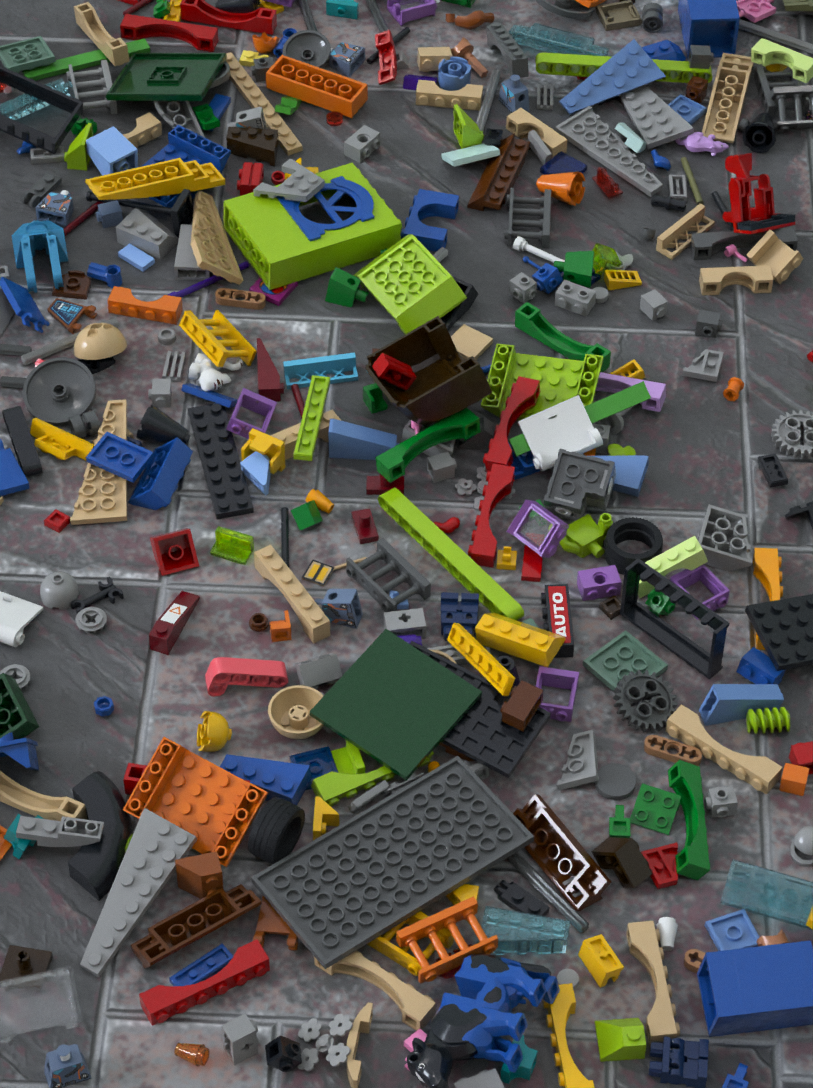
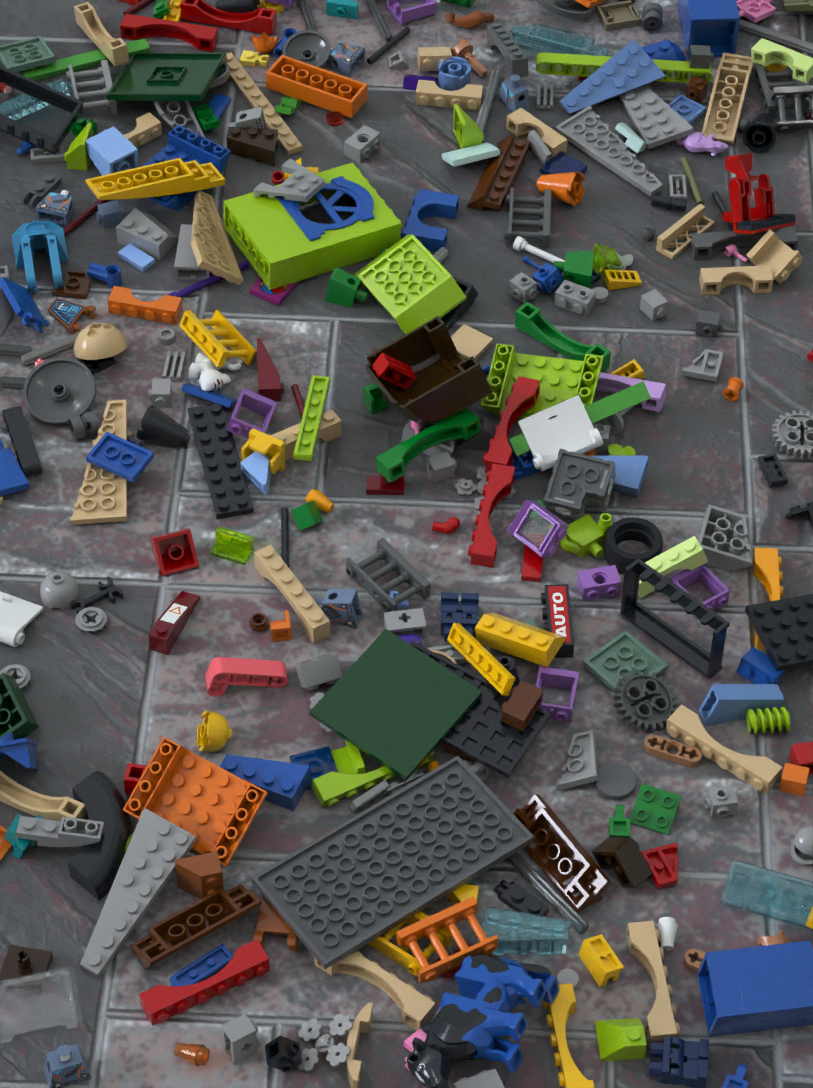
(57, 521): red tile -> none
(58, 442): yellow bracket -> none
(103, 706): blue tile -> none
(161, 475): blue slope -> none
(180, 212): black tile -> none
(250, 177): red brick -> none
(256, 302): medium nougat beam -> none
(260, 68): dark grey brick -> none
(276, 830): black tyre -> none
(291, 712): tan piece -> none
(320, 366): medium azure fence -> none
(320, 572): piece -> none
(323, 816): yellow slope -> none
(357, 441): medium blue slope -> none
(364, 526): dark red tile -> none
(387, 57): red slope -> none
(449, 554): lime beam -> none
(493, 136): black plate -> none
(506, 559): yellow tile -> none
(526, 1066): teal brick -> none
(606, 183): clear red hinge -> none
(611, 607): dark brown tile -> none
(659, 603): green brick -> none
(660, 161): blue animal -> none
(694, 858): green arch -> none
(732, 931): medium blue tile -> none

